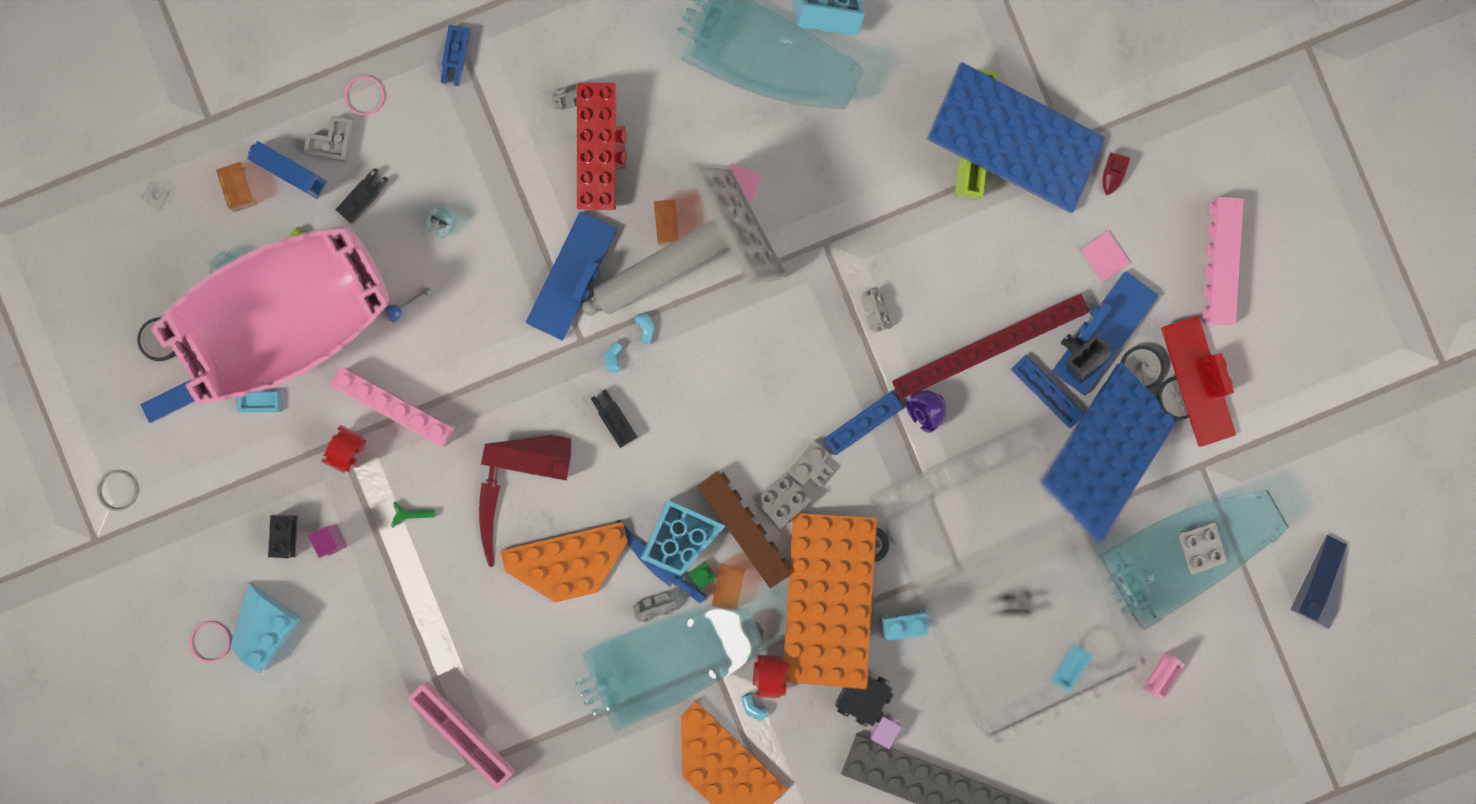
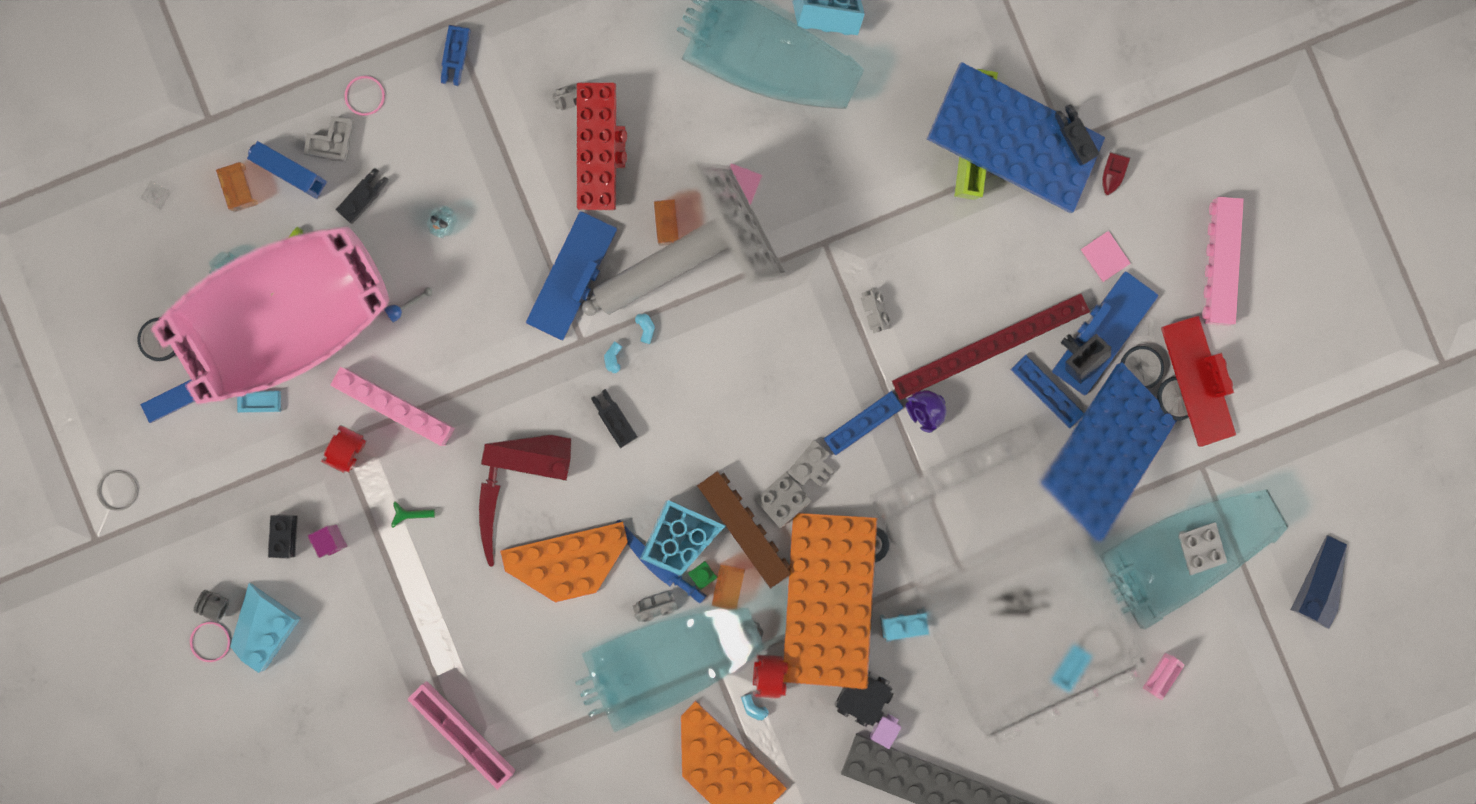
(211, 606): none -> dark grey piece
(1076, 135): none -> black hinge

